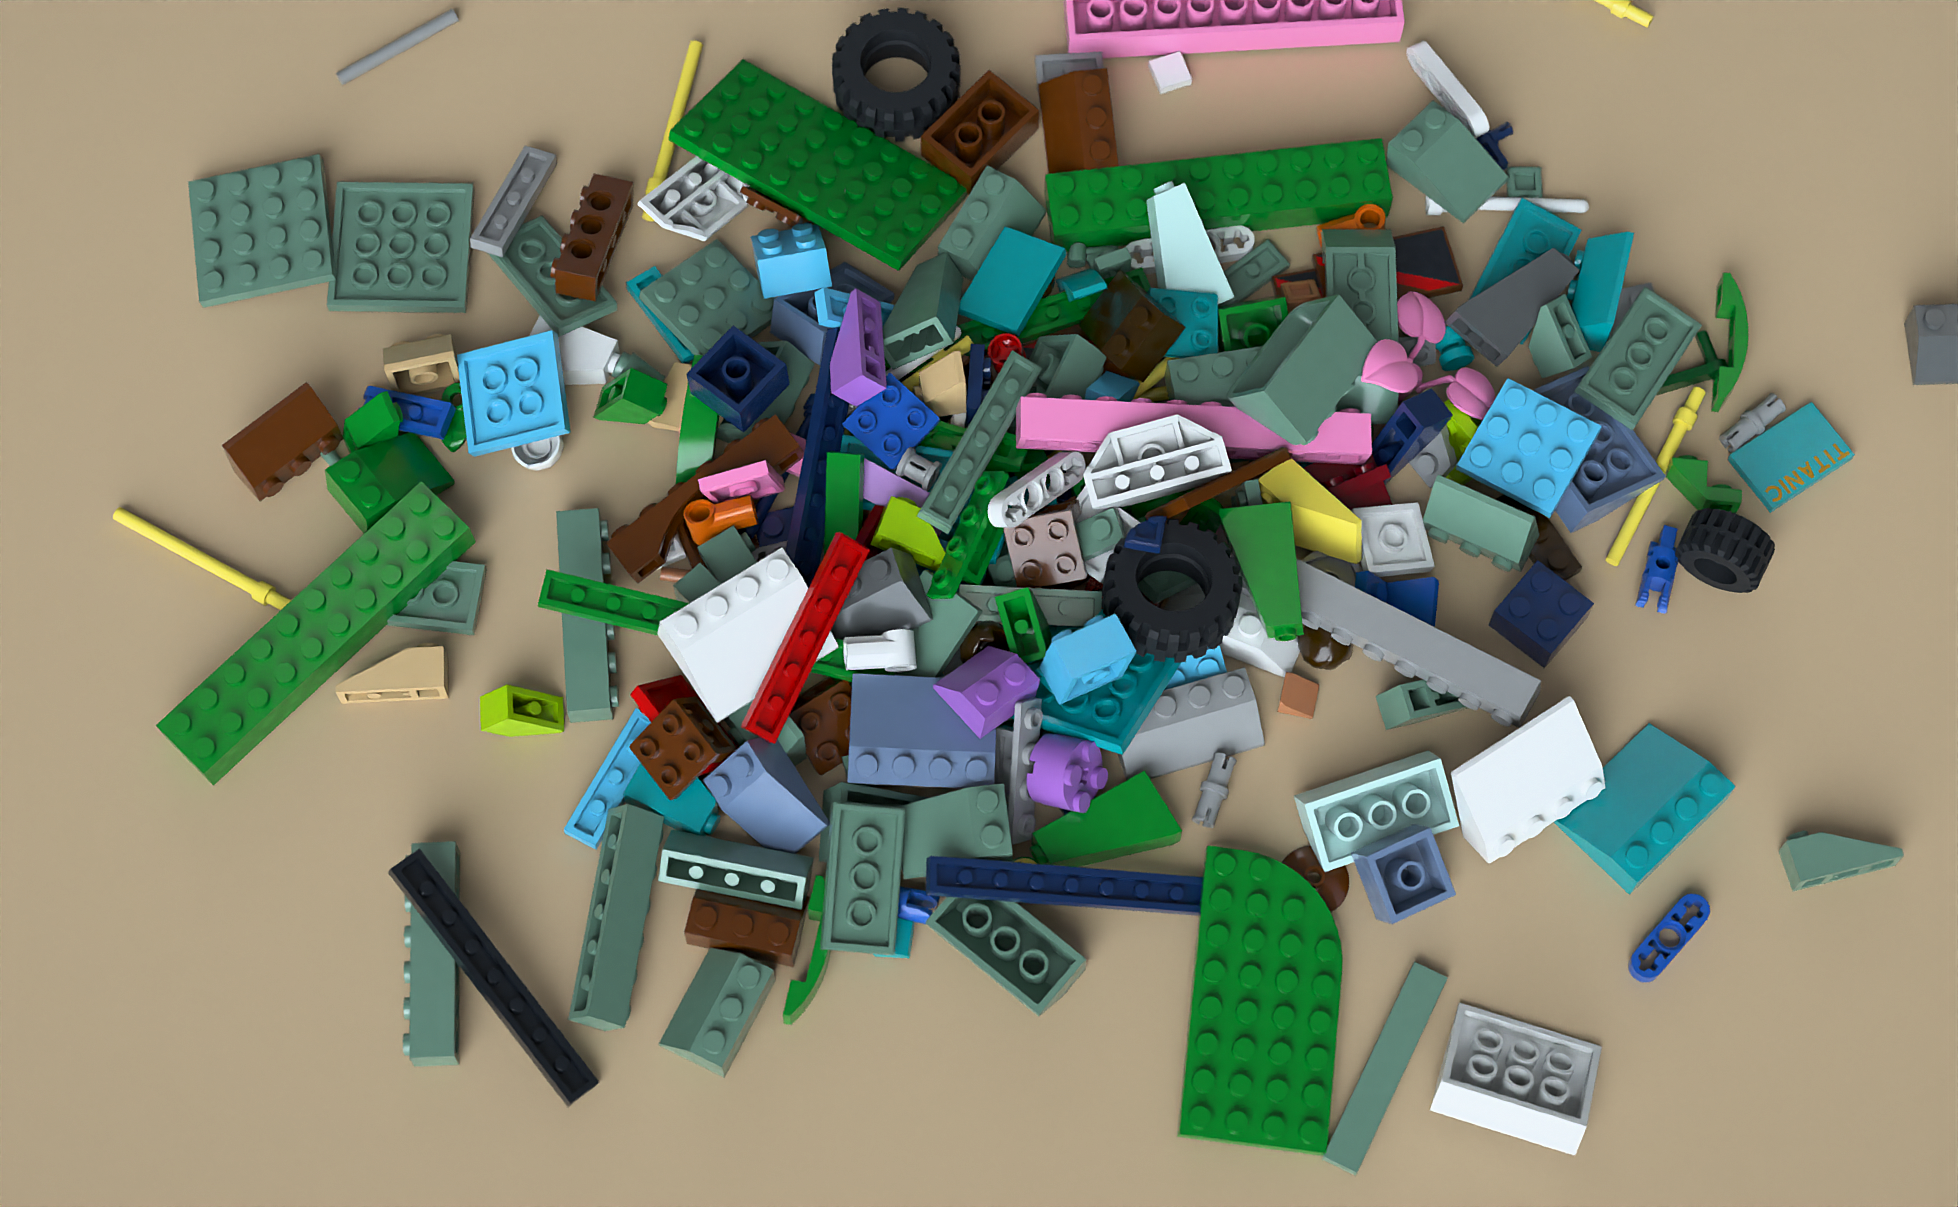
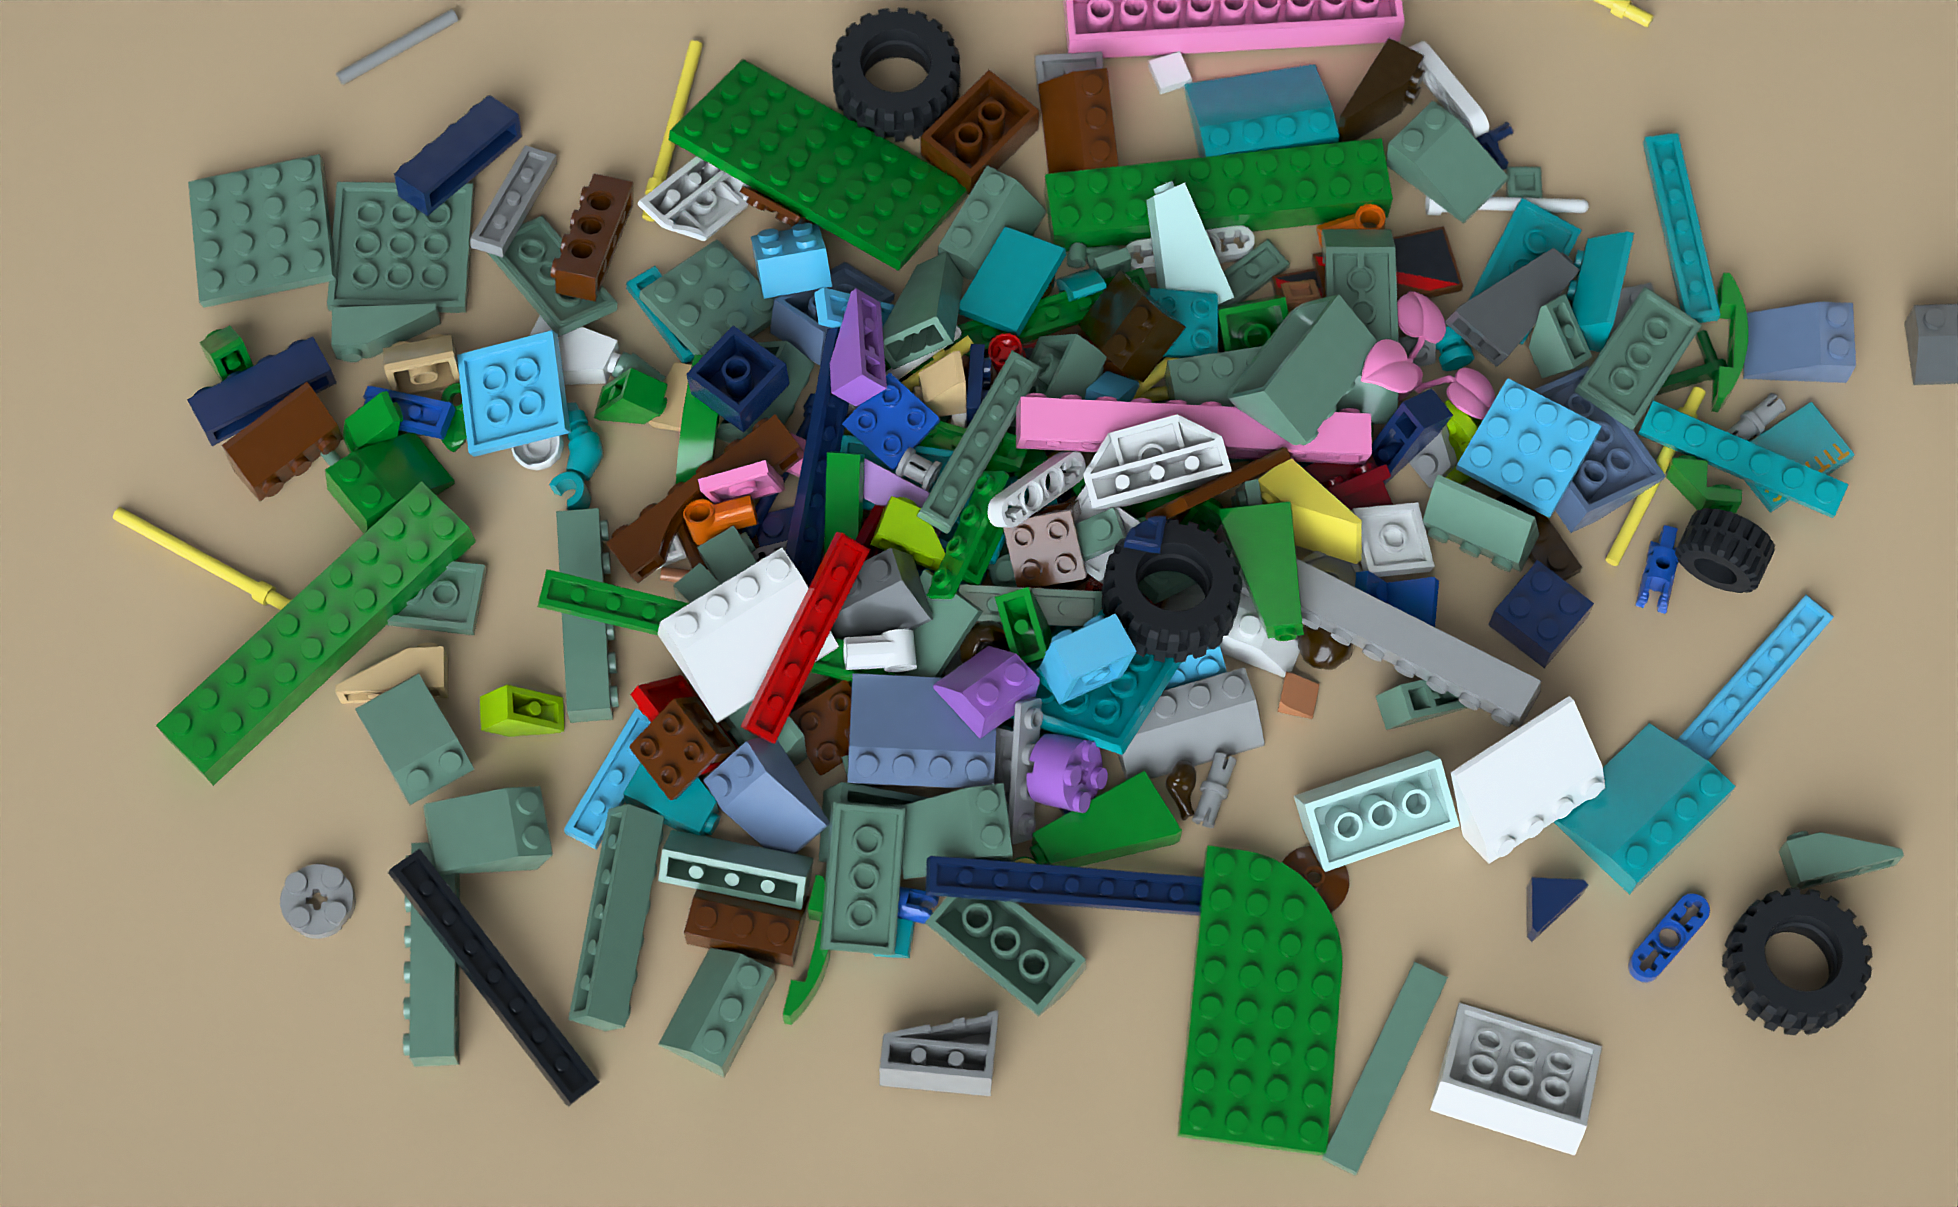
(226, 352): none -> green slope
(252, 392): none -> dark blue brick
(301, 887): none -> light grey plate
(366, 330): none -> sand green slope
(414, 739): none -> sand green slope
(458, 155): none -> dark blue brick
(489, 831): none -> sand green slope
(583, 460): none -> teal piece
(942, 1057): none -> light grey wedge
(1181, 785): none -> dark brown animal
(1261, 112): none -> teal slope
(1383, 92): none -> dark brown slope
(1403, 873): sand blue brick -> none
(1549, 900): none -> dark blue slope
(1681, 227): none -> teal plate
(1743, 459): none -> teal plate
(1755, 678): none -> medium azure tile
(1801, 343): none -> sand blue slope
(1828, 929): none -> black tyre

